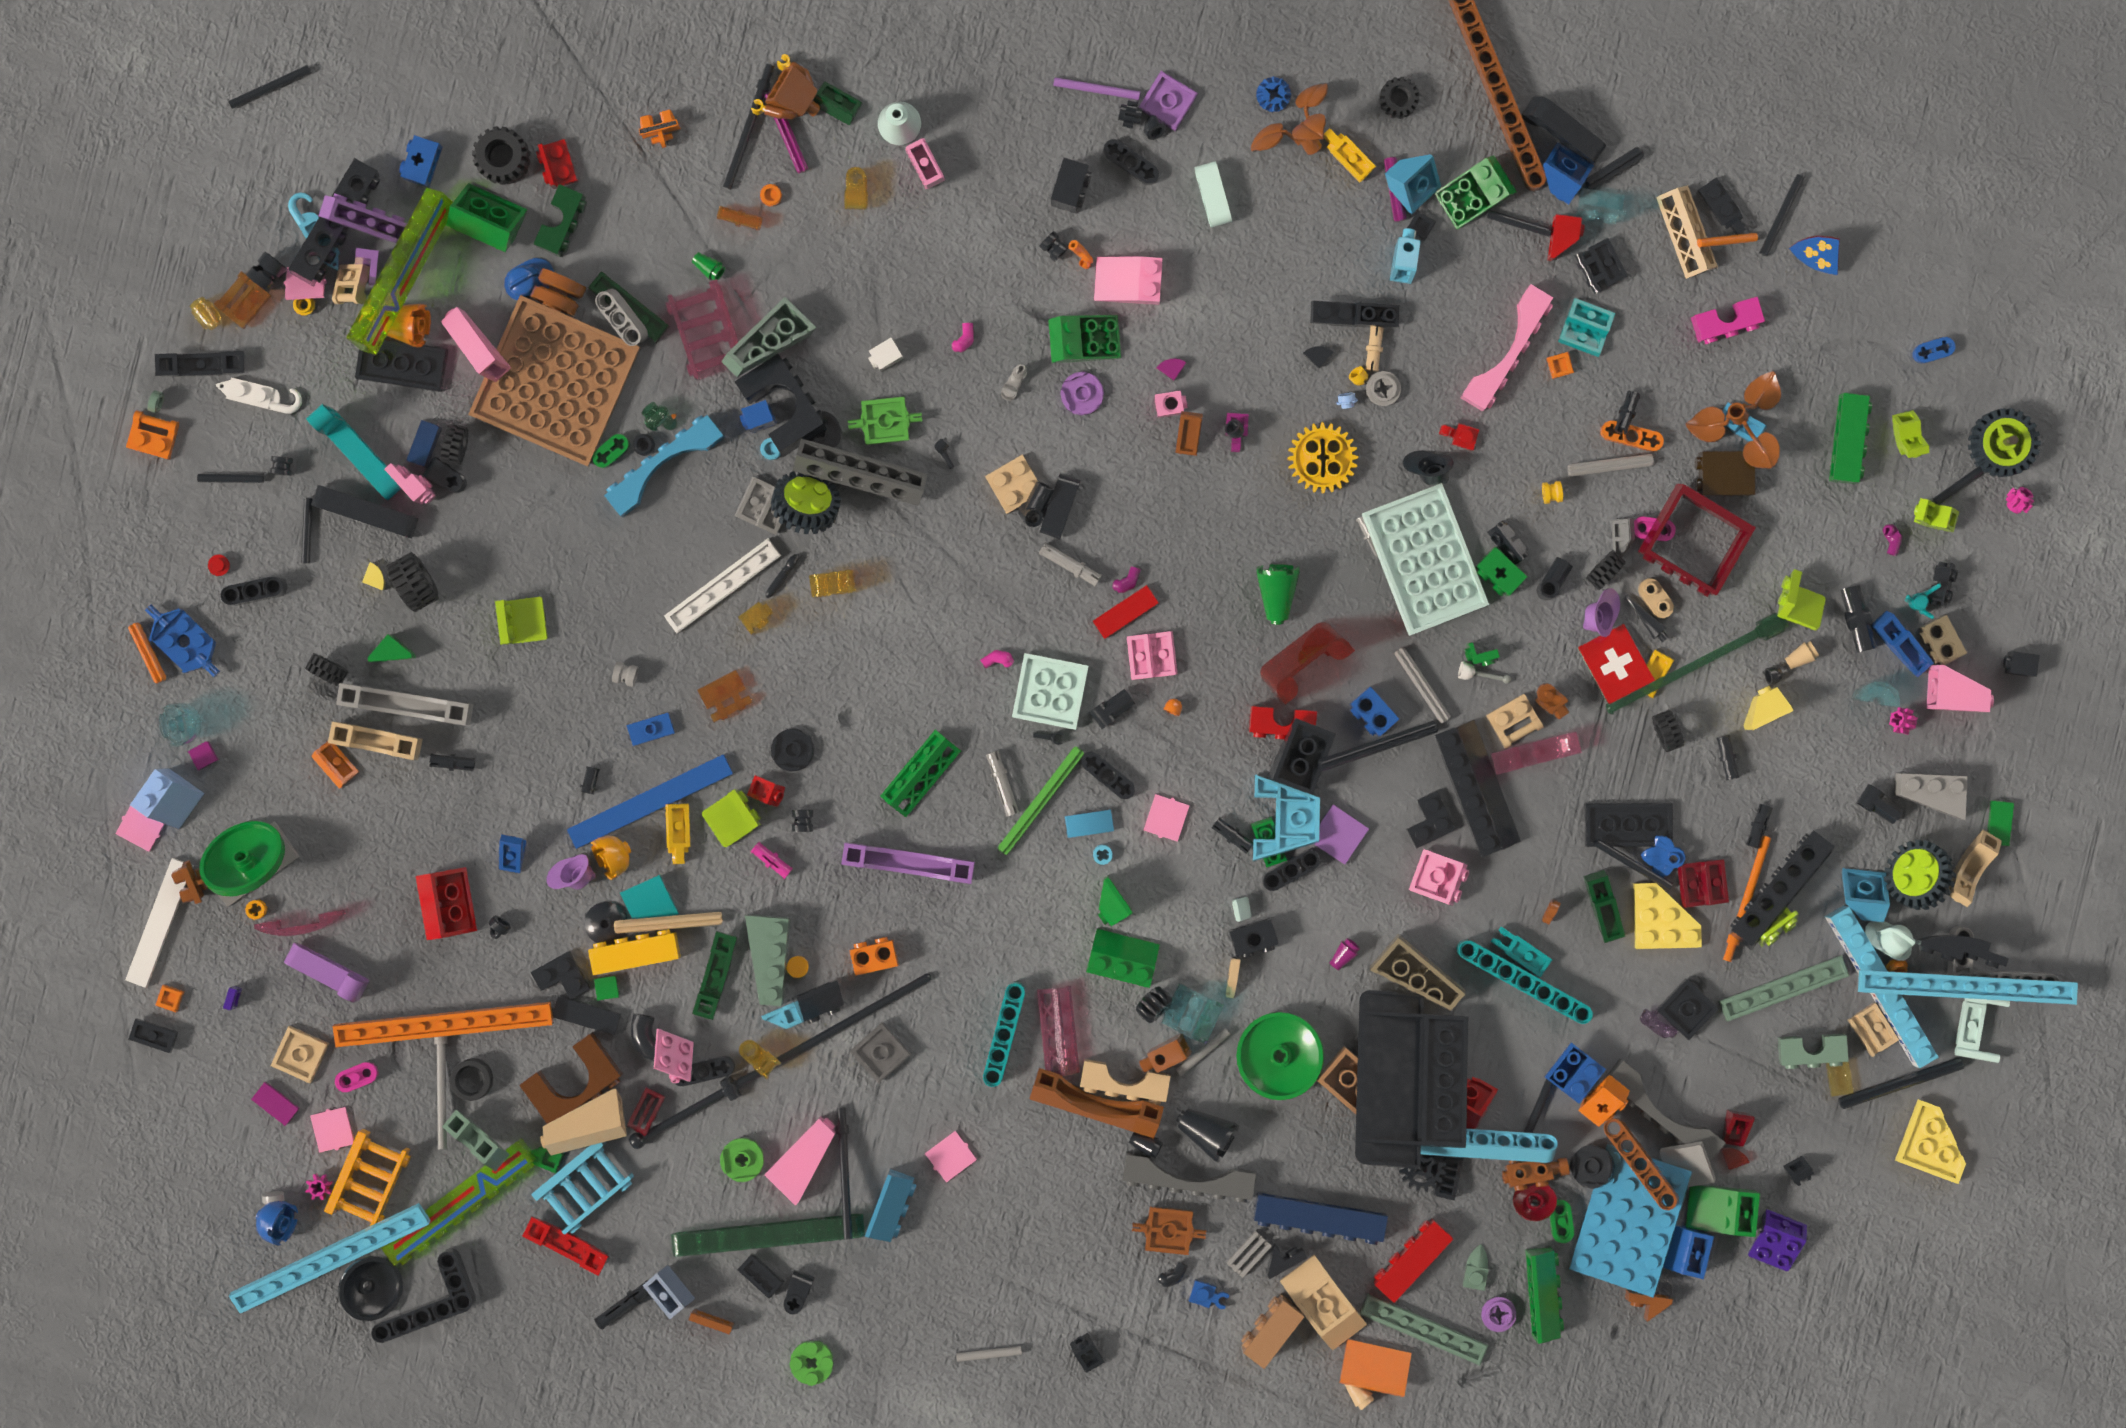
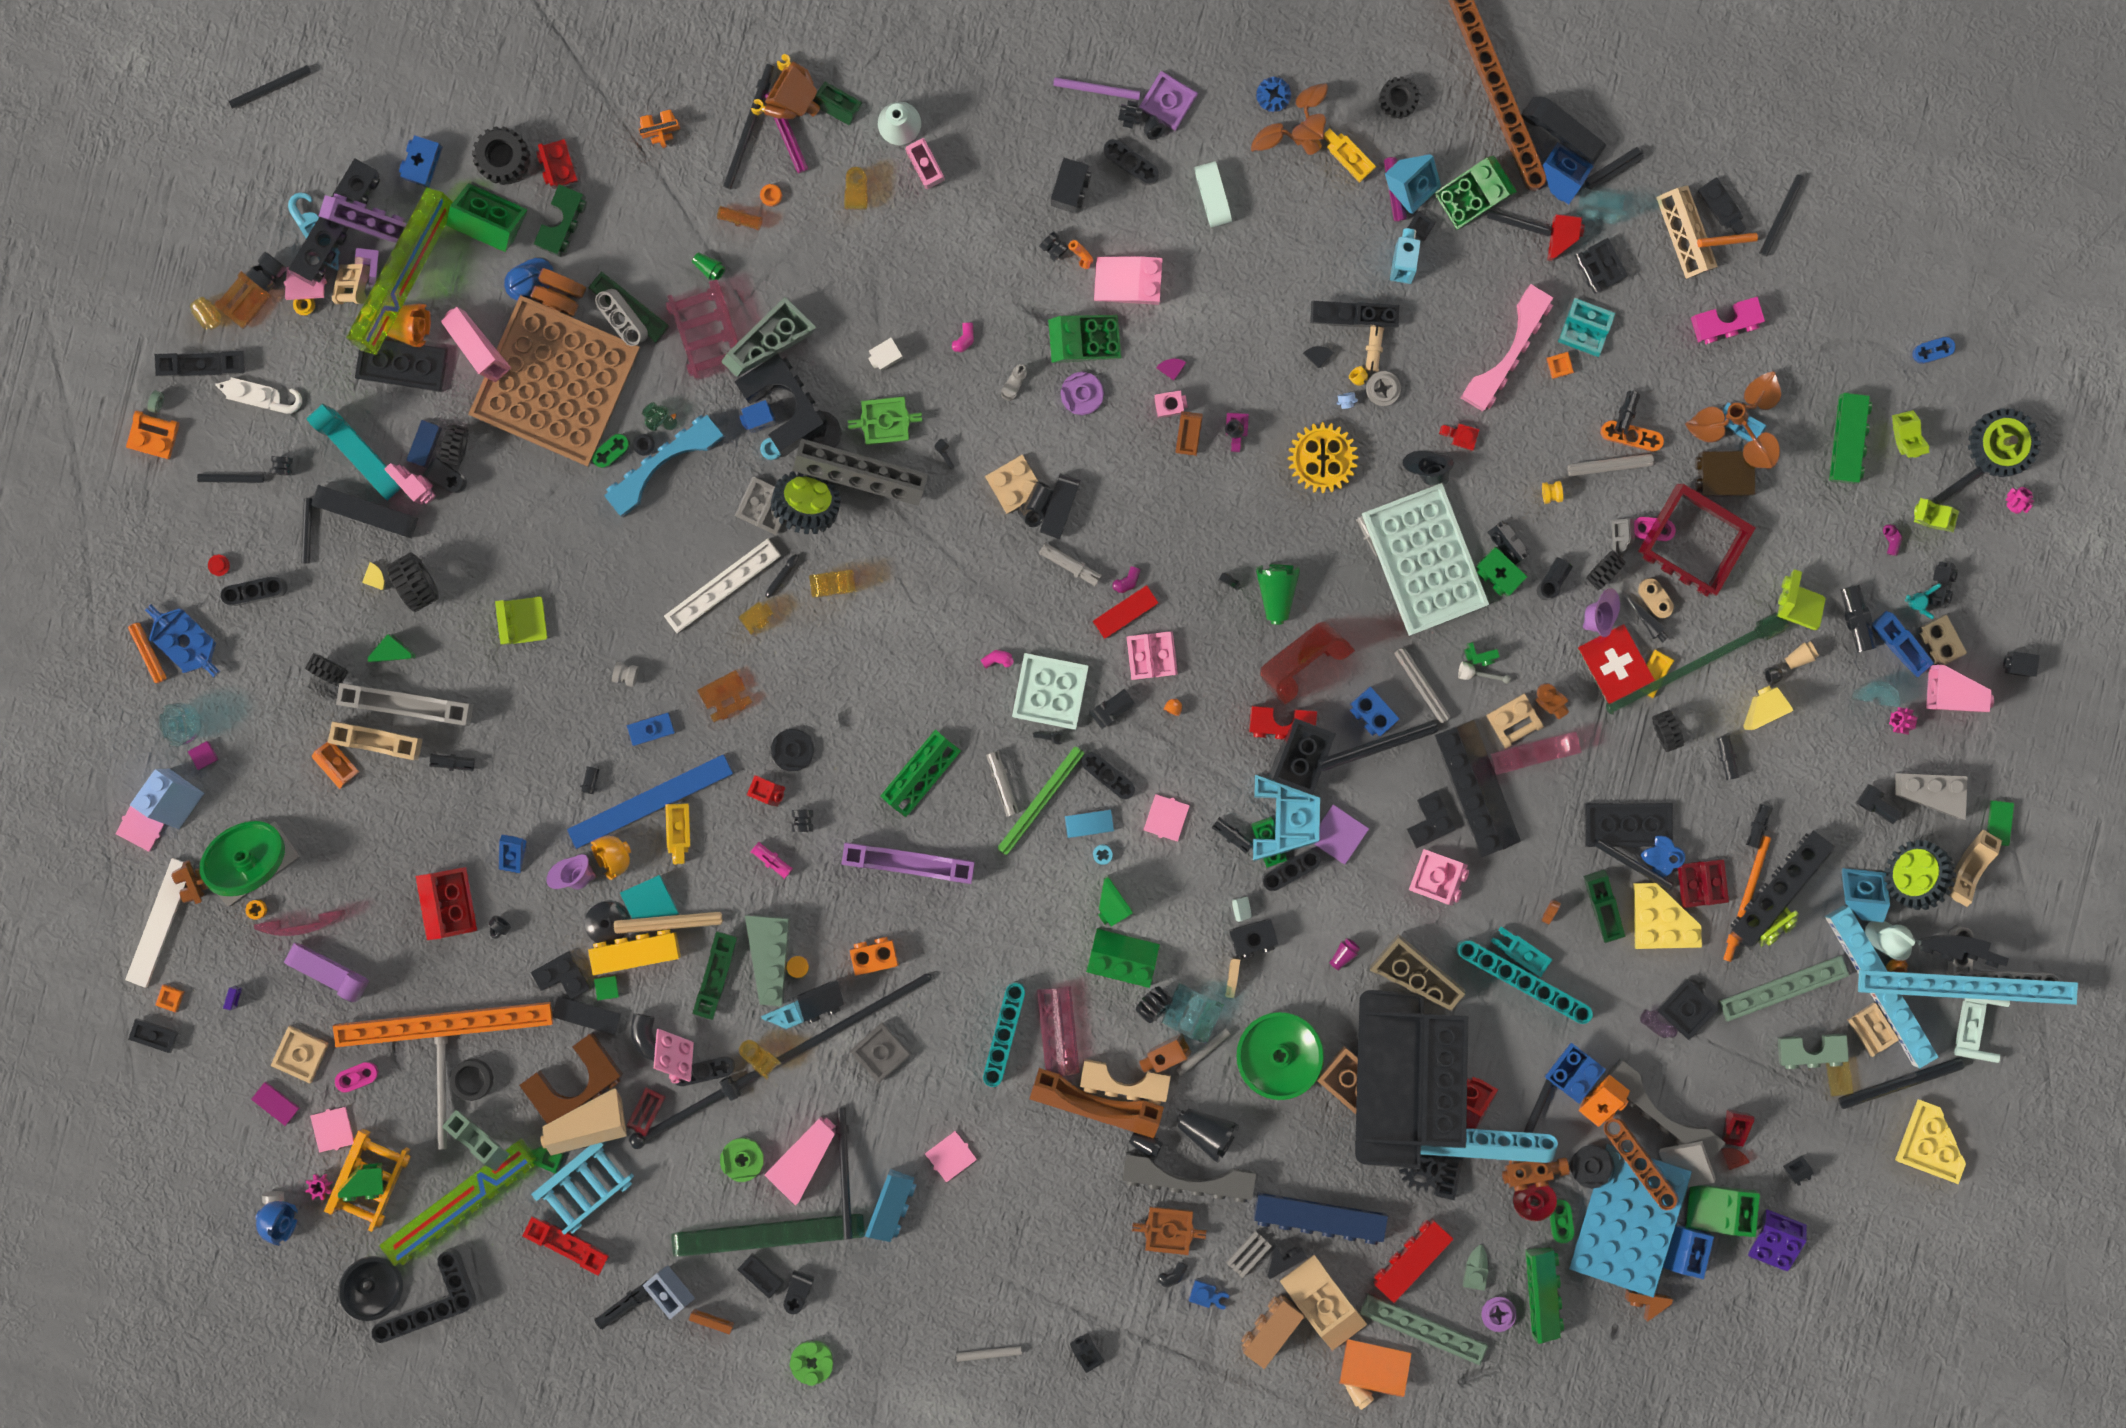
(329, 1258): medium azure plate -> none
(364, 1181): none -> green slope
(731, 817): lime bracket -> none
(1228, 580): none -> black tile
(1818, 253): blue shield -> none

